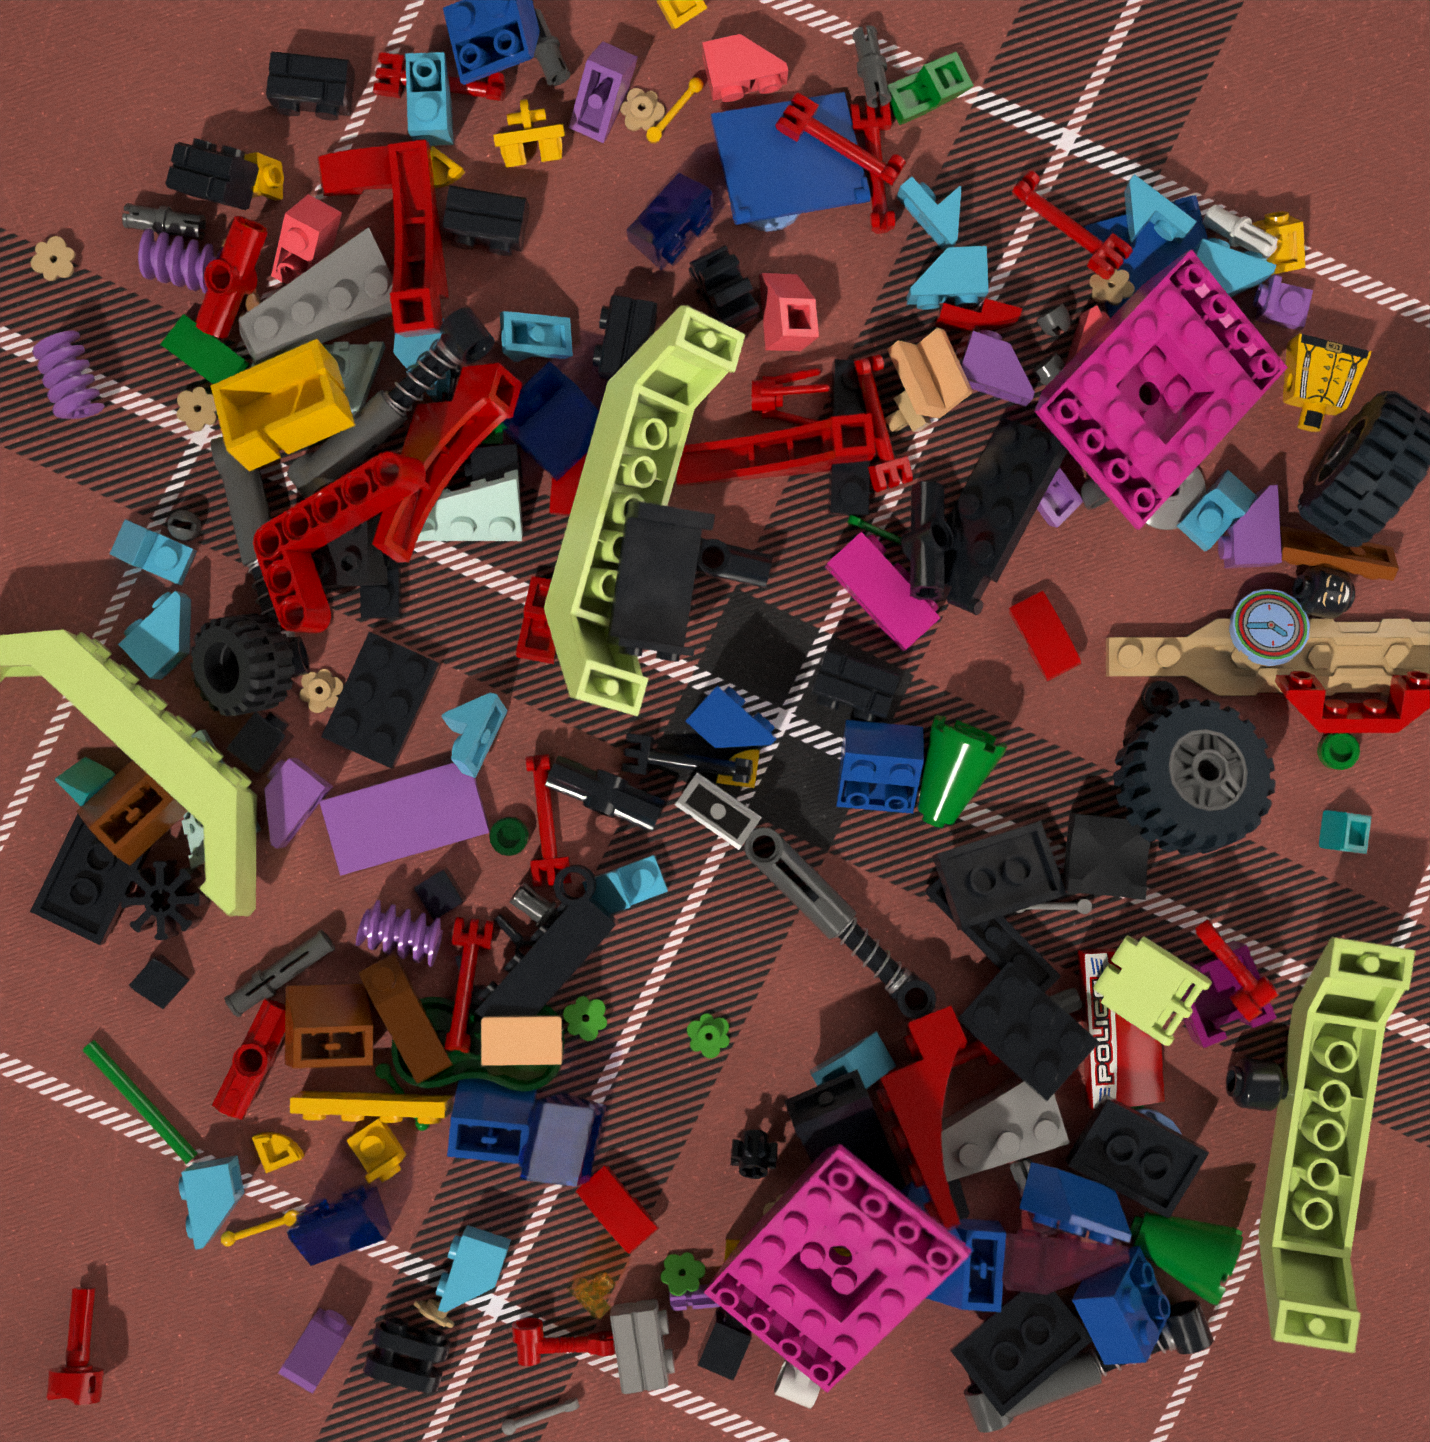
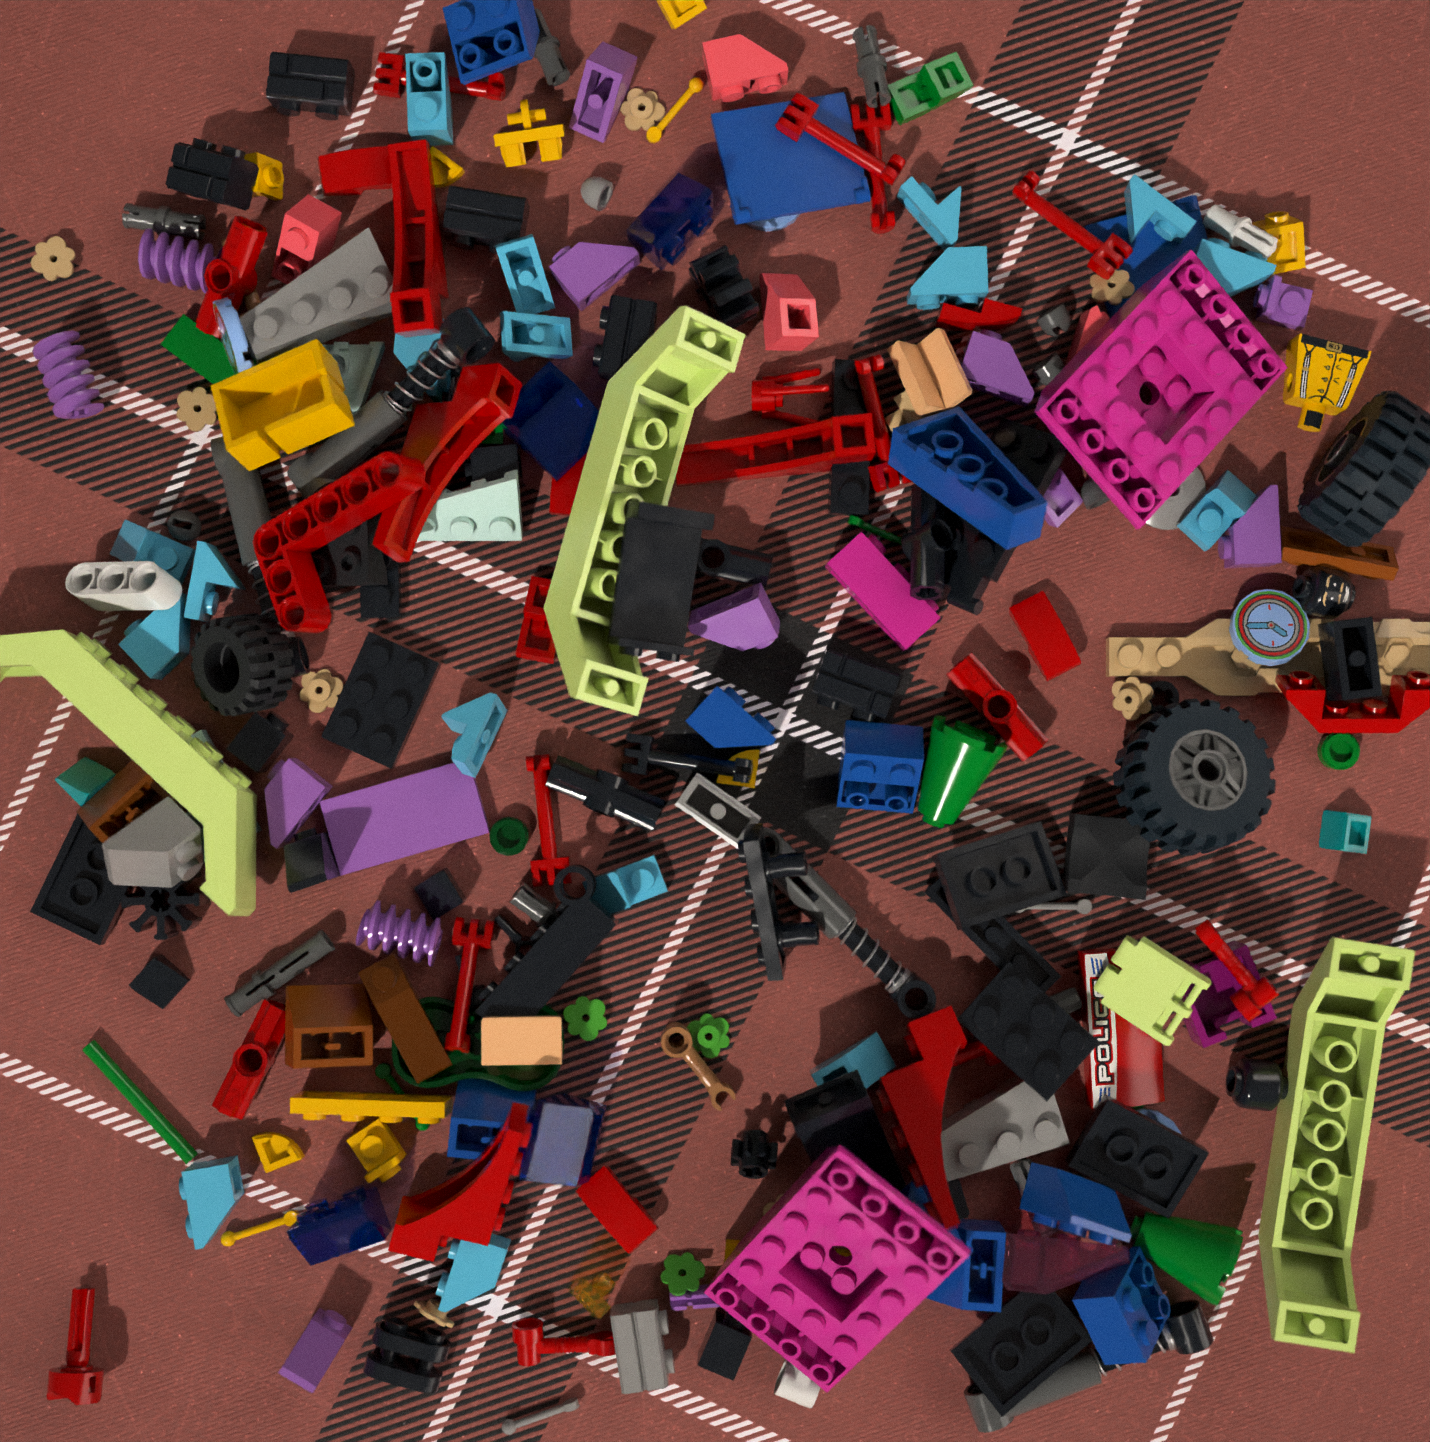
(123, 586): none -> white beam
(155, 849): none -> light grey slope
(207, 572): none -> medium azure slope
(231, 334): none -> light blue tile
(309, 860): none -> black slope
(468, 1202): none -> red arch
(525, 275): none -> medium azure slope
(591, 269): none -> medium lavender slope
(596, 192): none -> light grey hinge
(684, 1049): none -> medium nougat brick
(738, 620): none -> medium lavender slope
(765, 919): none -> black plate
(969, 475): none -> blue wedge
(1014, 726): none -> red piece
(1140, 695): none -> tan plant
(1349, 659): none -> black brick

